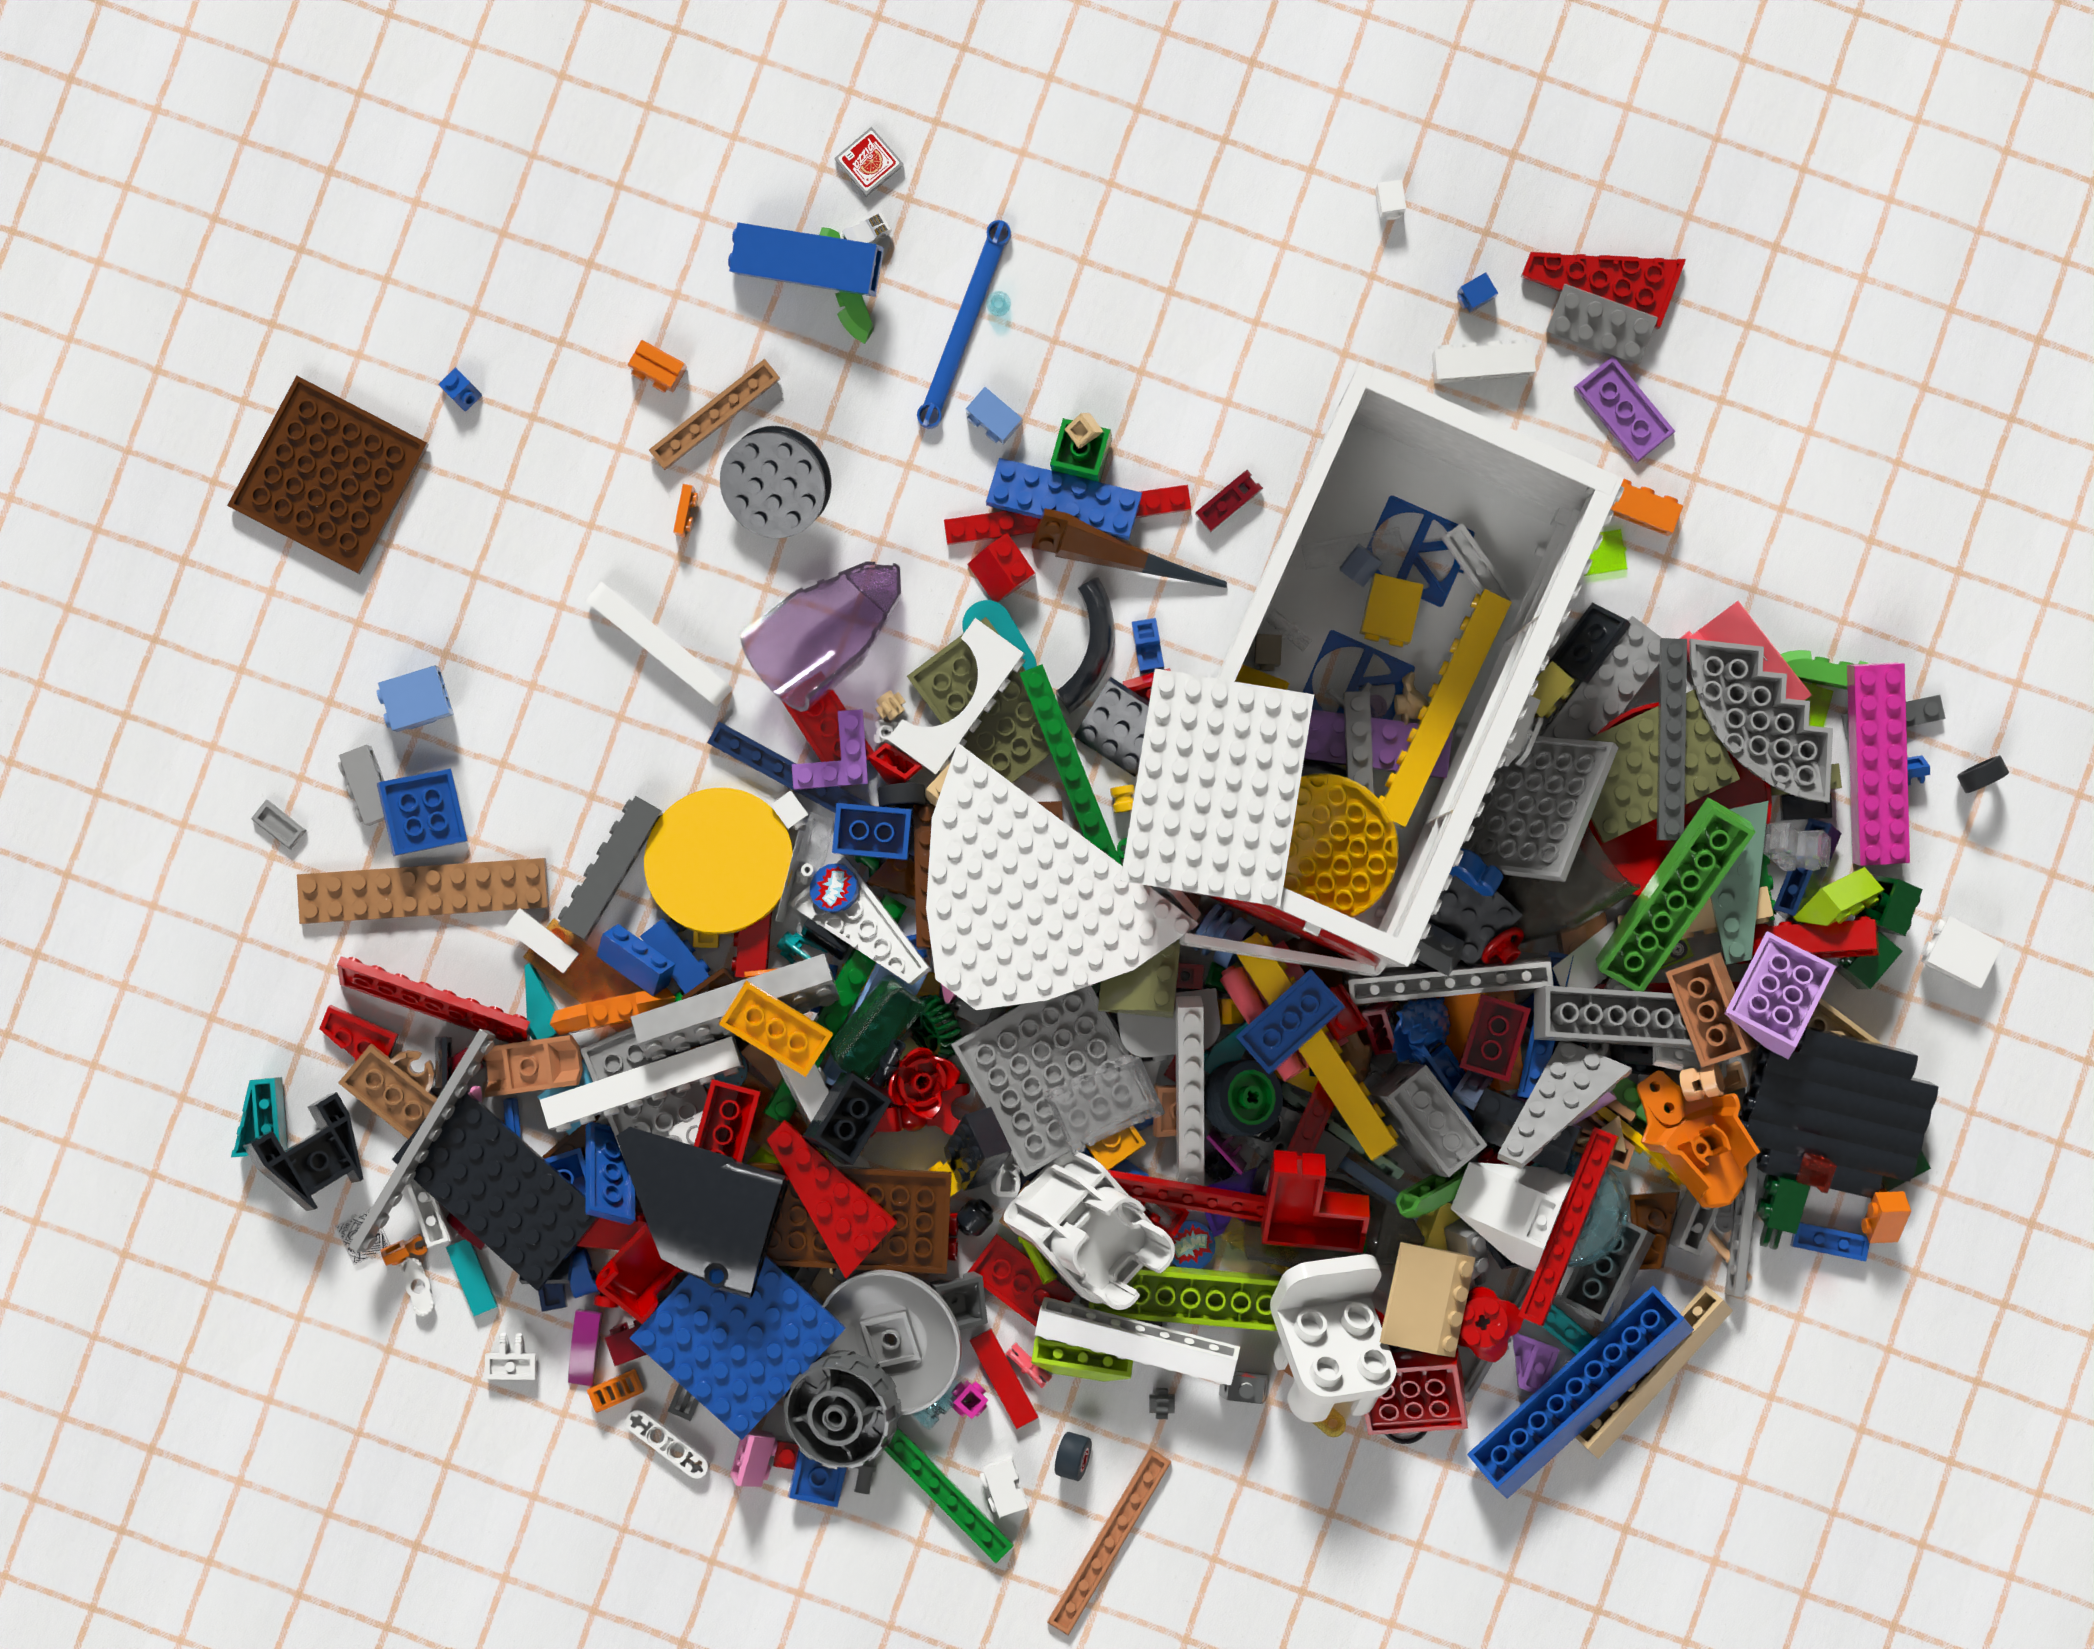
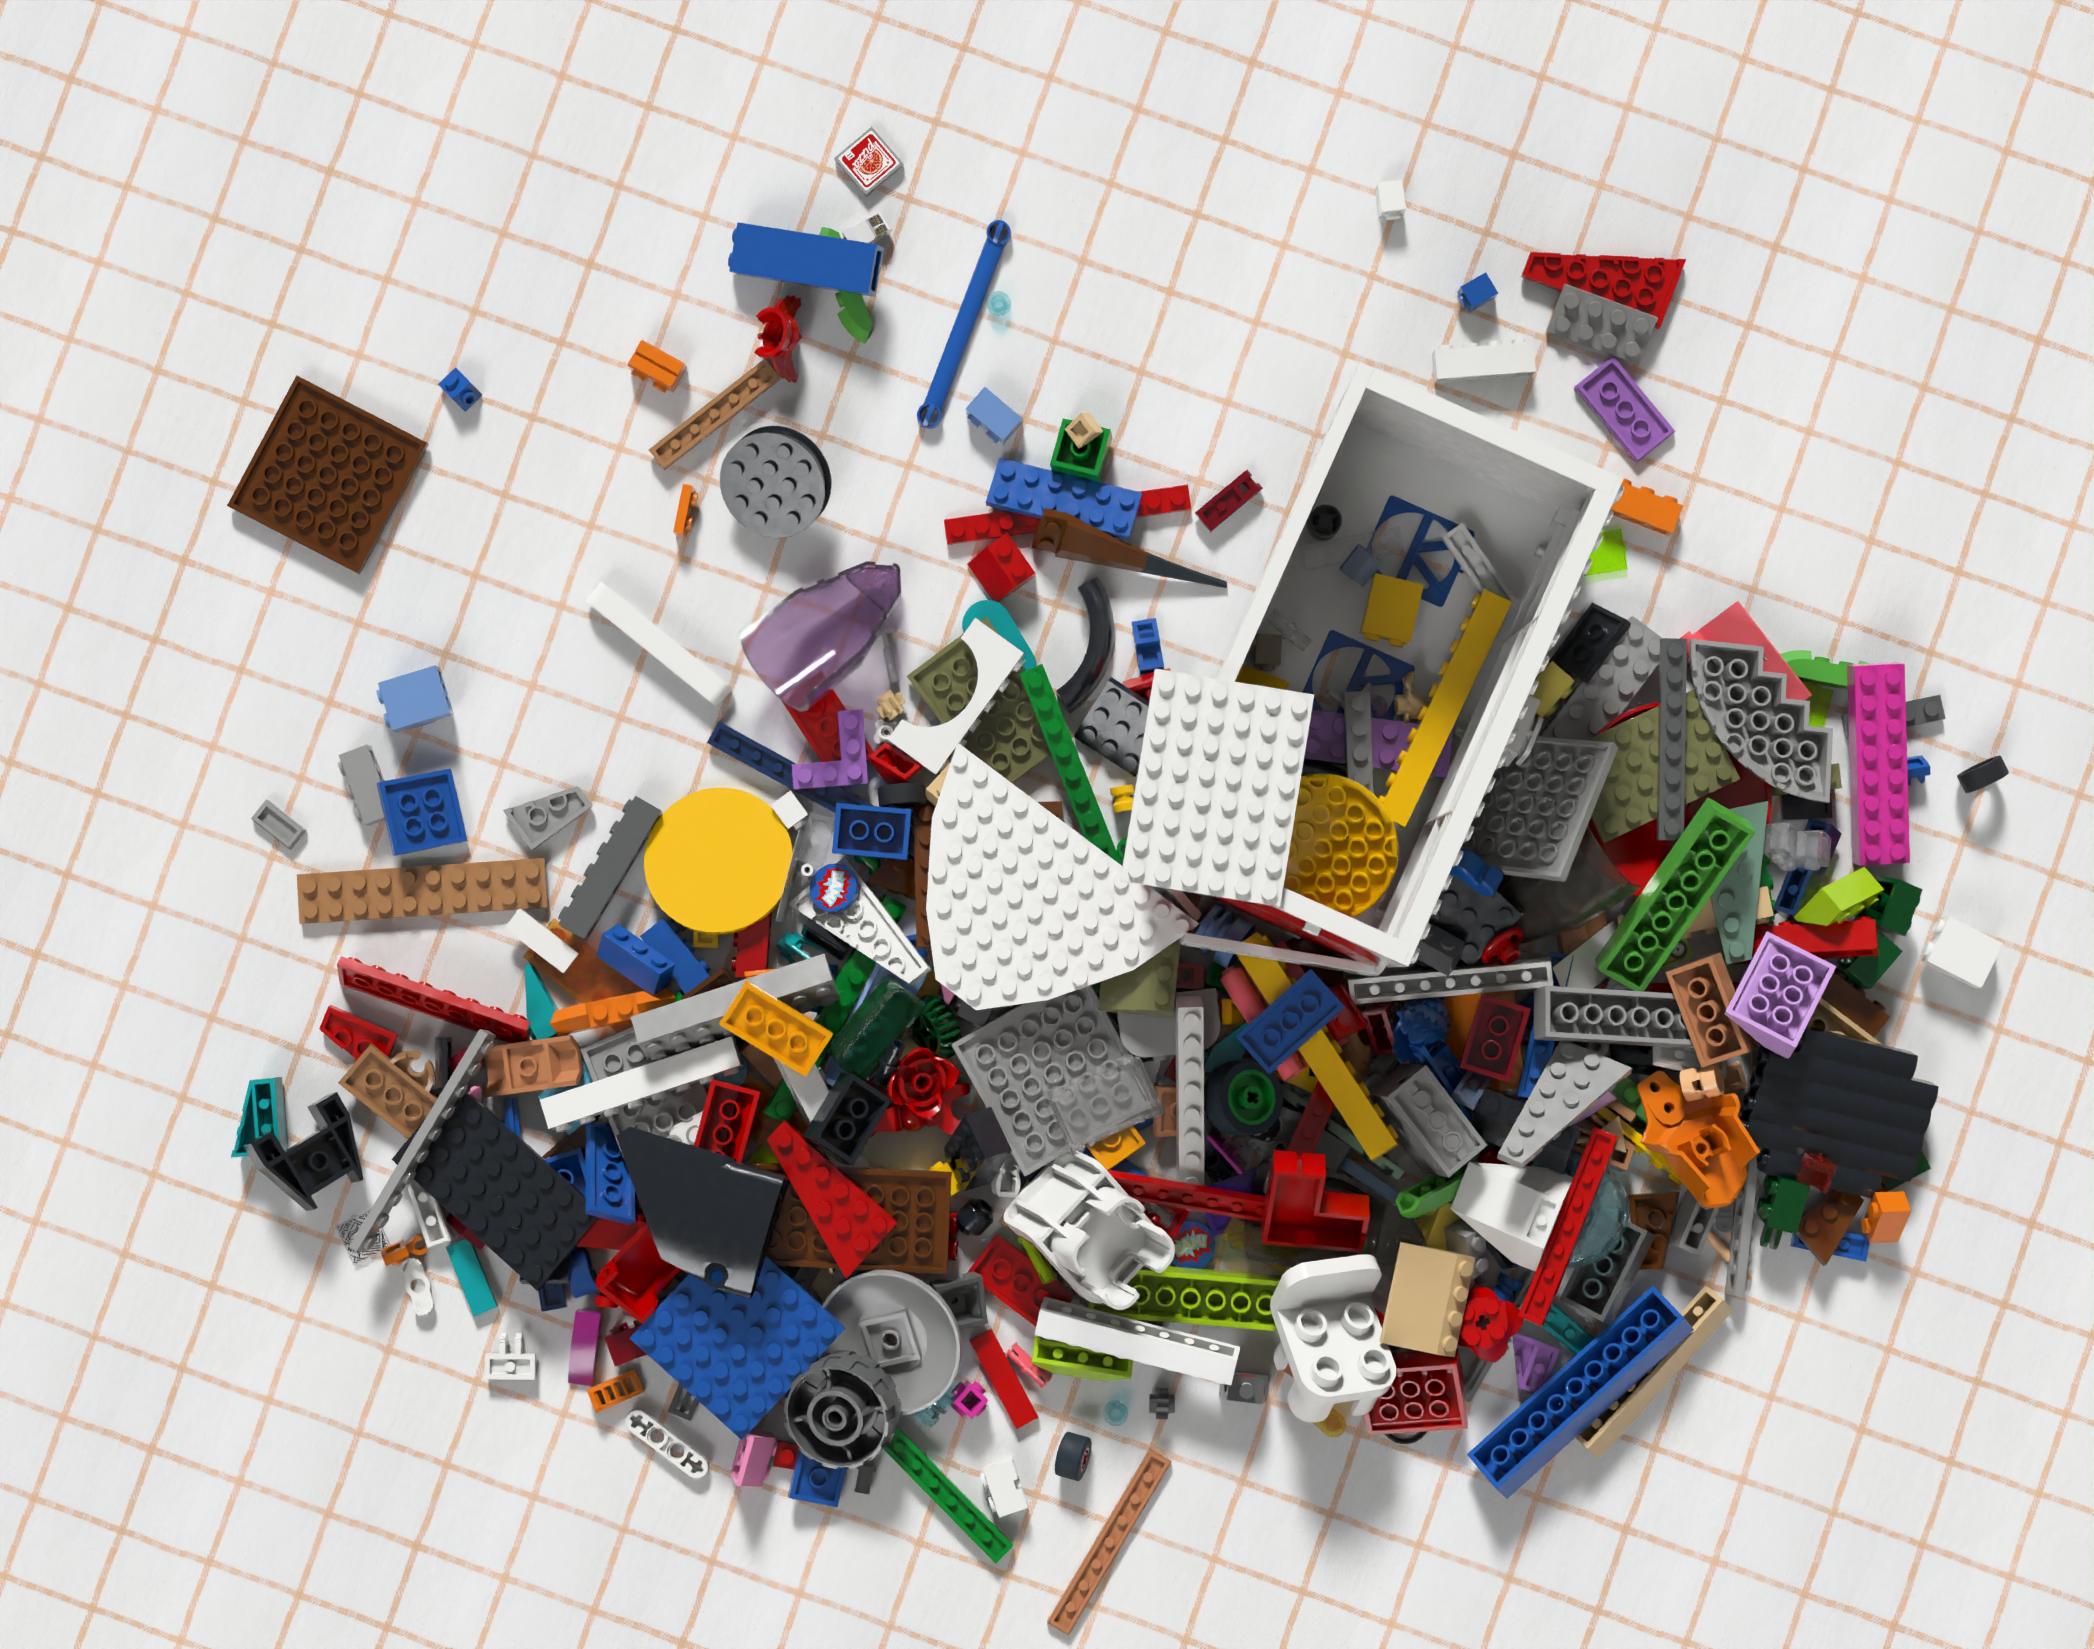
(547, 816): none -> light grey wing
(780, 336): none -> red helmet
(889, 655): none -> light grey piece
(1115, 1421): none -> clear light blue plate
(1324, 522): none -> black wheel
(1506, 1286): none -> blue wheel
(1827, 1223): none -> reddish brown wing
(1854, 1005): none -> reddish brown brick

